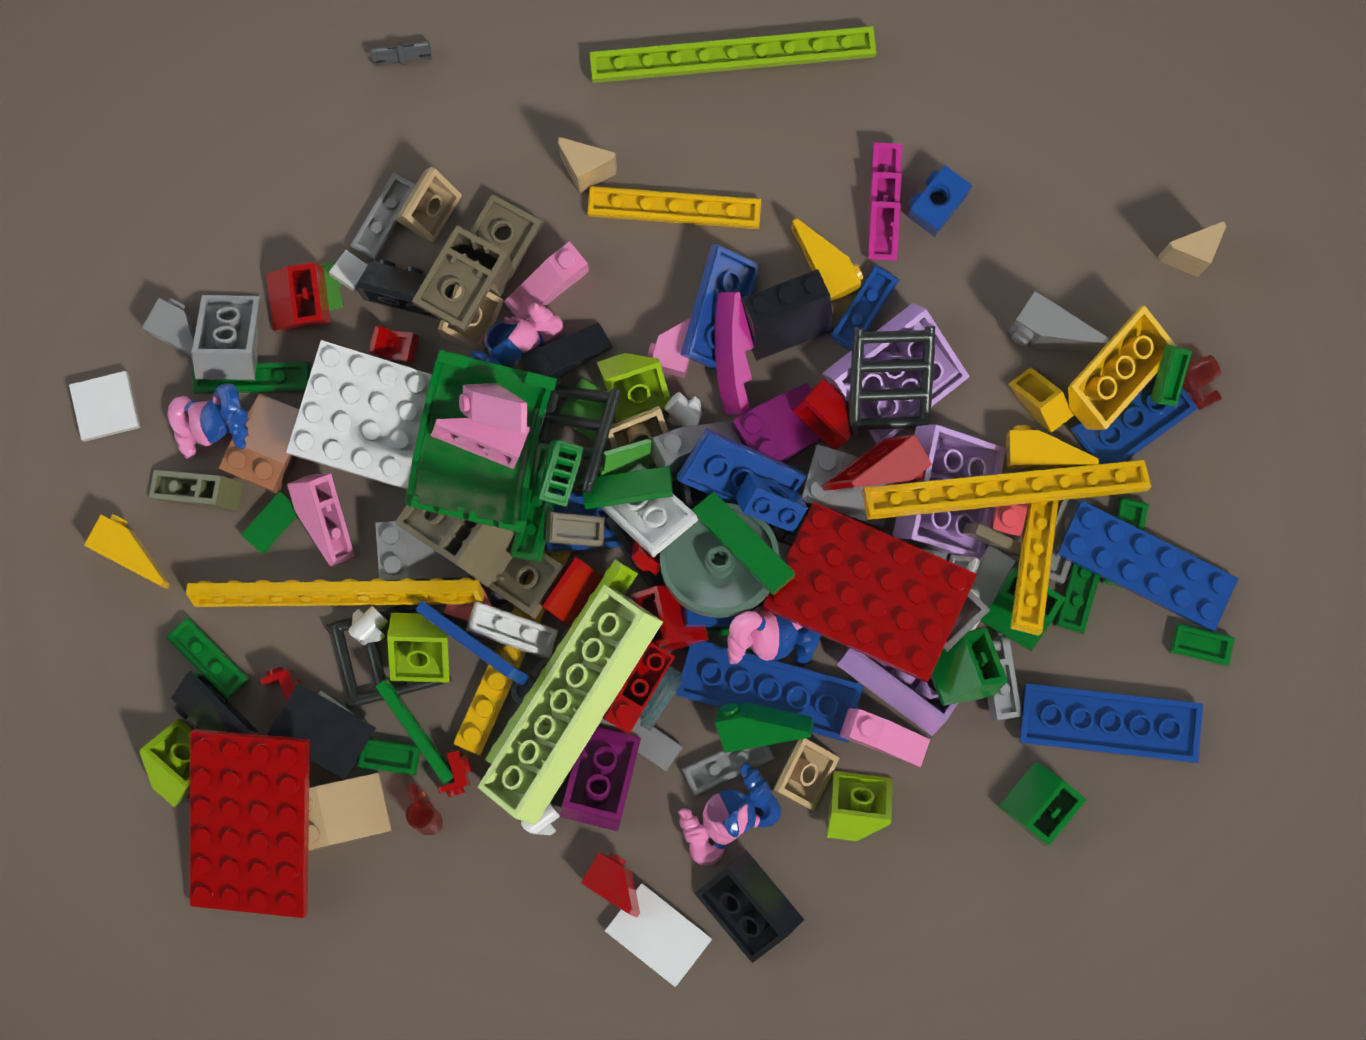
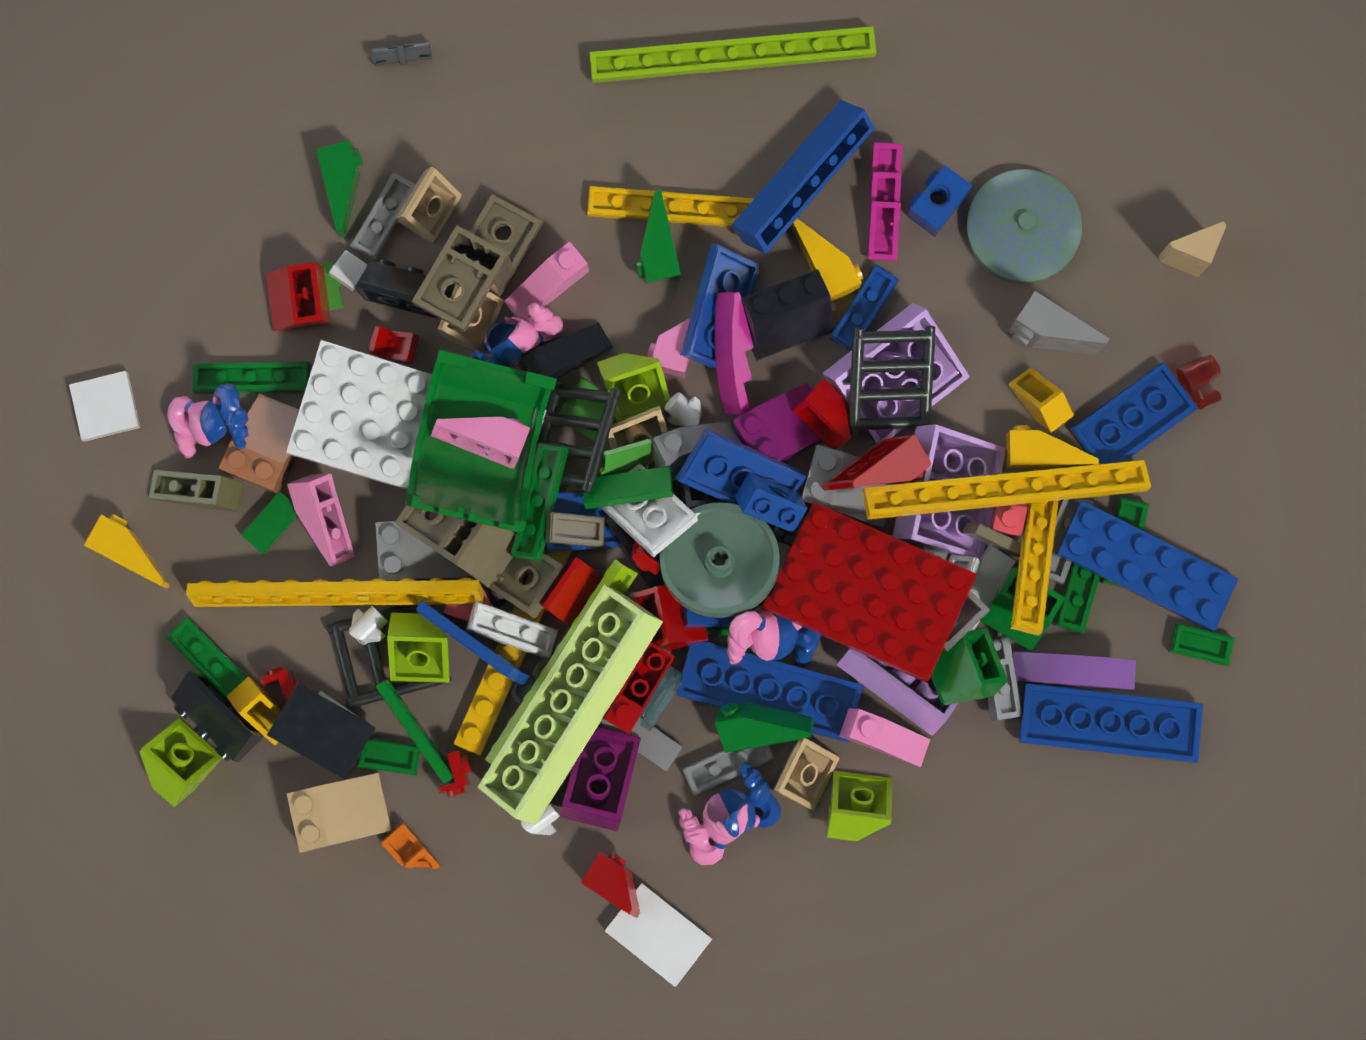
(171, 325): light grey slope -> none
(226, 337): light grey slope -> none
(249, 822): red plate -> none
(255, 706): none -> yellow slope
(341, 178): none -> green slope
(408, 849): none -> orange slope
(421, 813): clear red piece -> none
(494, 406): bright pink slope -> none
(573, 464): green slope -> none
(586, 163): tan slope -> none
(658, 249): none -> green slope
(743, 543): green tile -> none
(749, 906): black slope -> none
(803, 176): none -> blue brick
(1023, 226): none -> sand green dish
(1042, 803): green slope -> none
(1074, 670): none -> medium lavender slope
(1118, 371): yellow slope -> none
(1171, 375): green tile -> none

